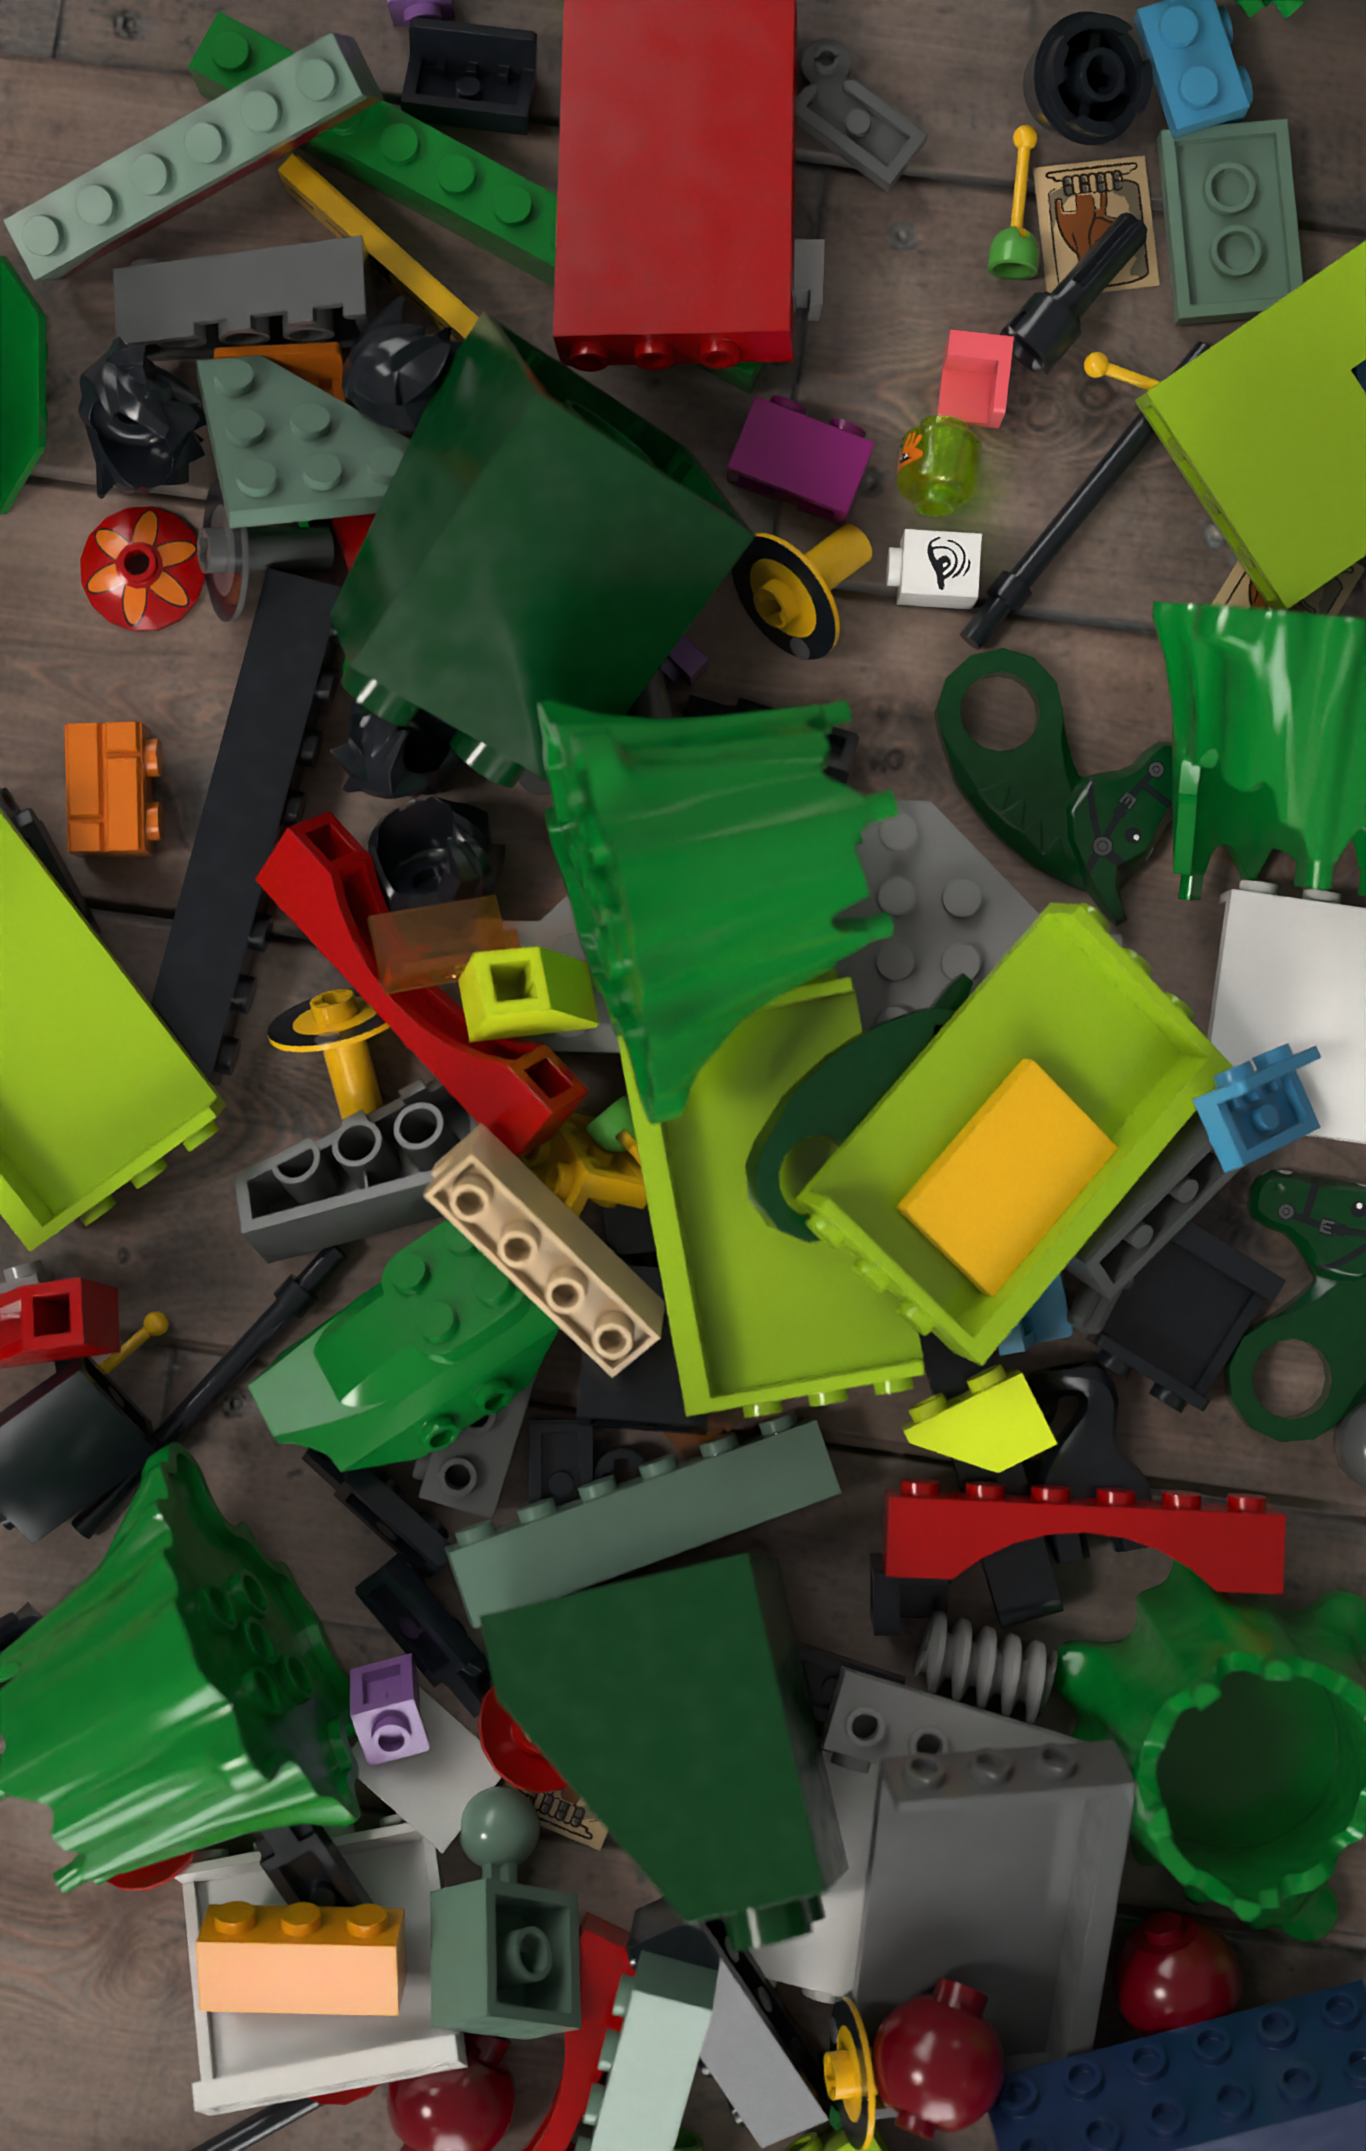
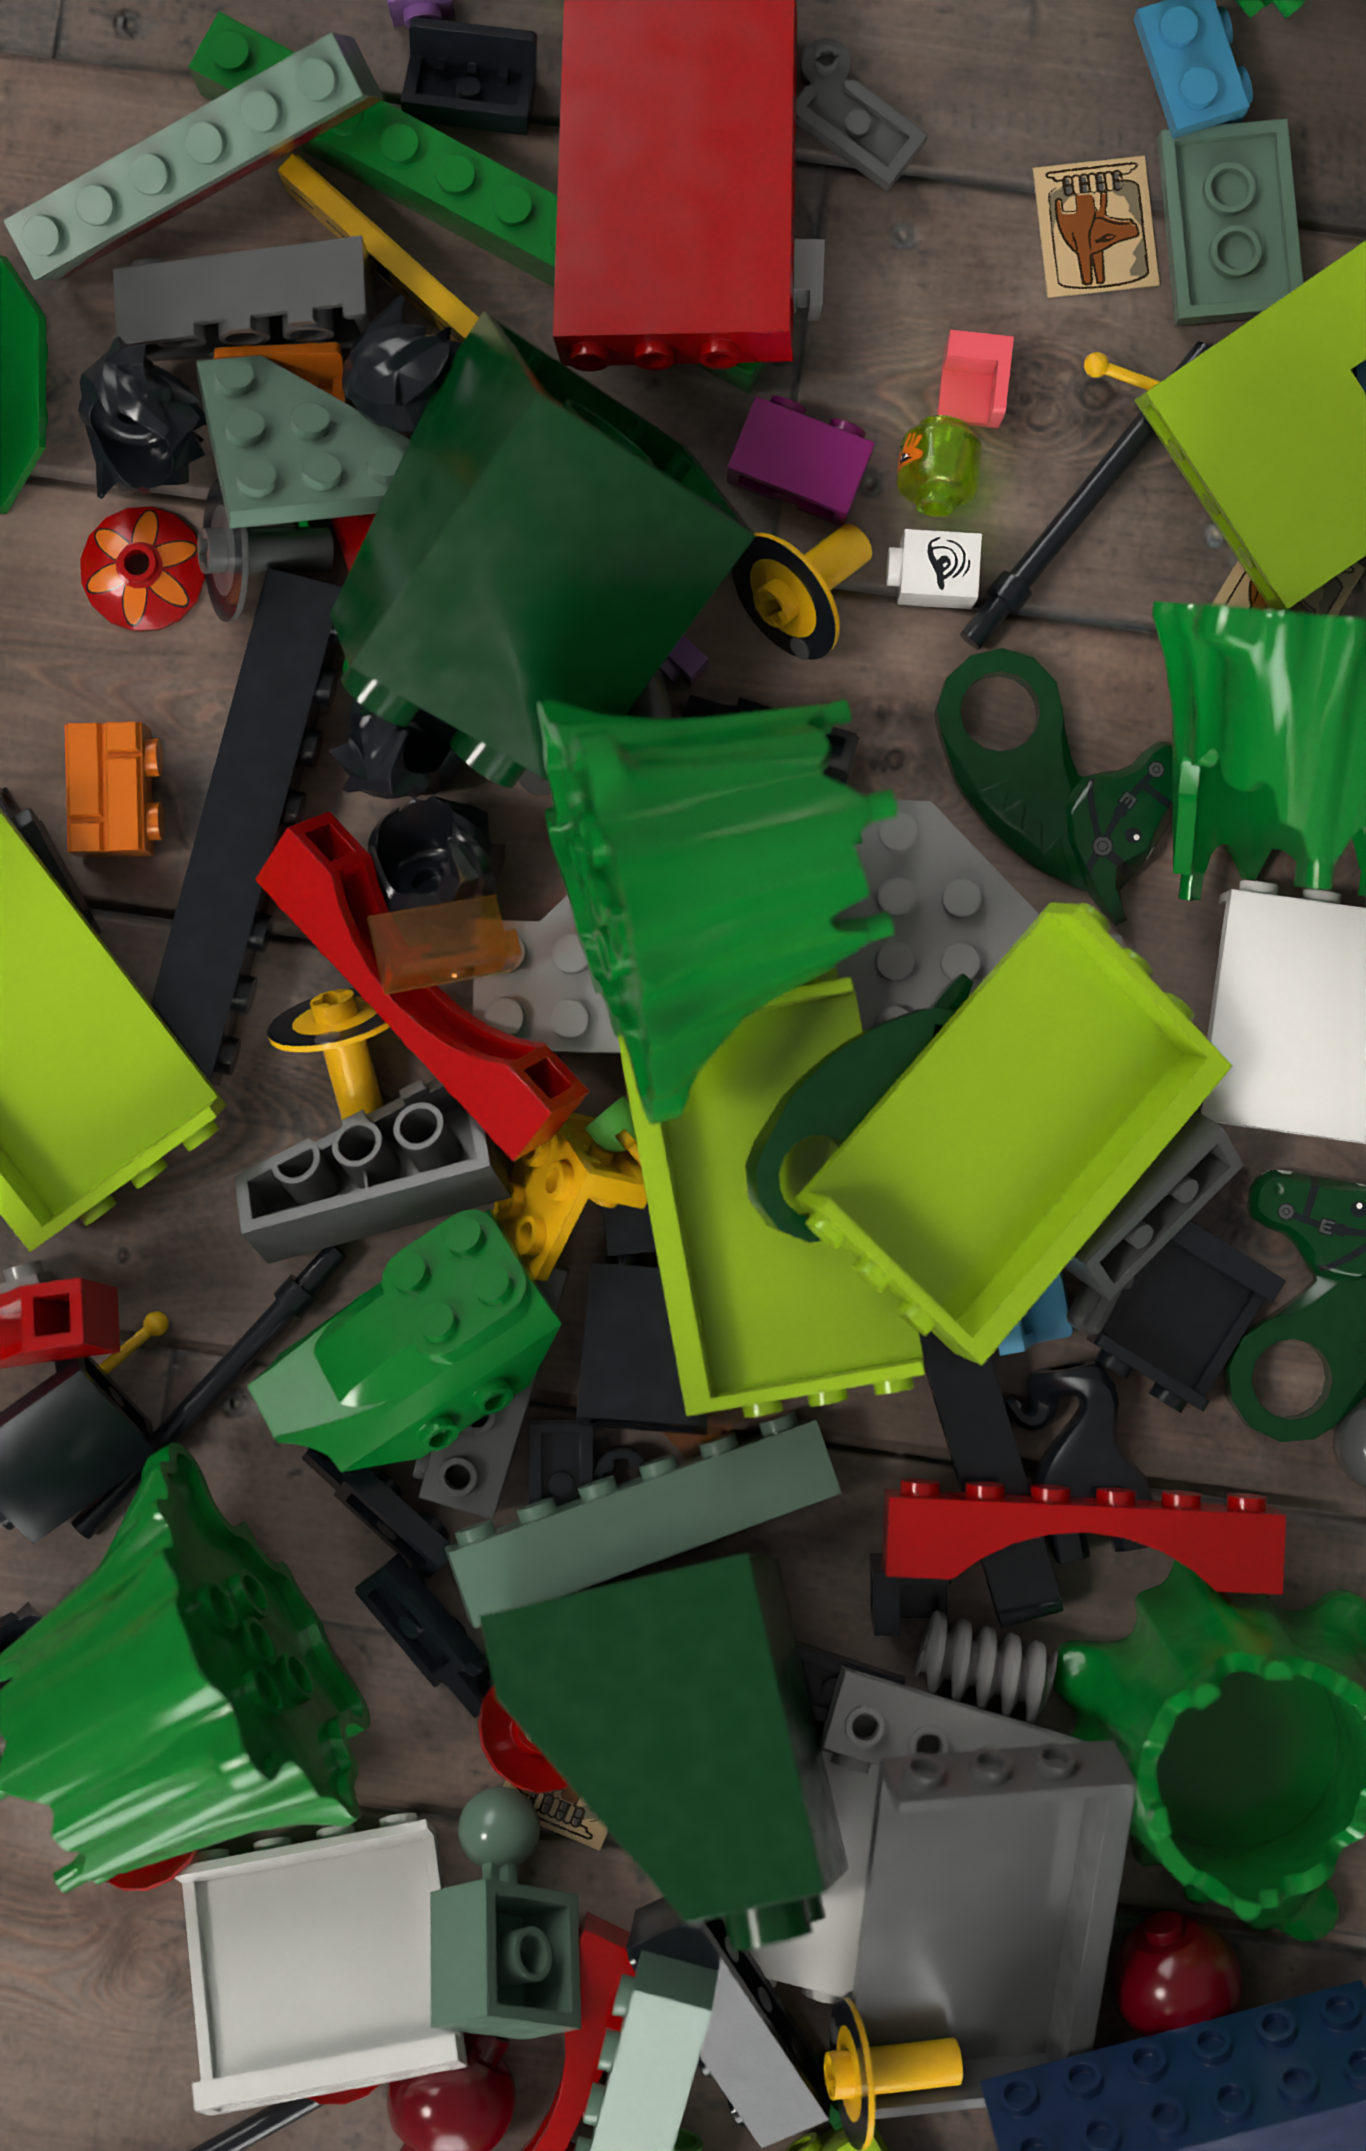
(302, 1959): light orange brick -> none
(309, 1867): black hinge -> none
(388, 1709): medium lavender bracket -> none
(435, 1784): white sticker -> none
(526, 994): neon yellow slope -> none
(546, 1250): tan brick -> none
(938, 2060): dark red brick -> none
(985, 1426): neon yellow slope -> none
(1007, 1177): yellow tile -> none
(1014, 249): hinge -> none
(1051, 321): black piece -> none
(1087, 79): black cone -> none
(1259, 1108): dark azure bracket -> none

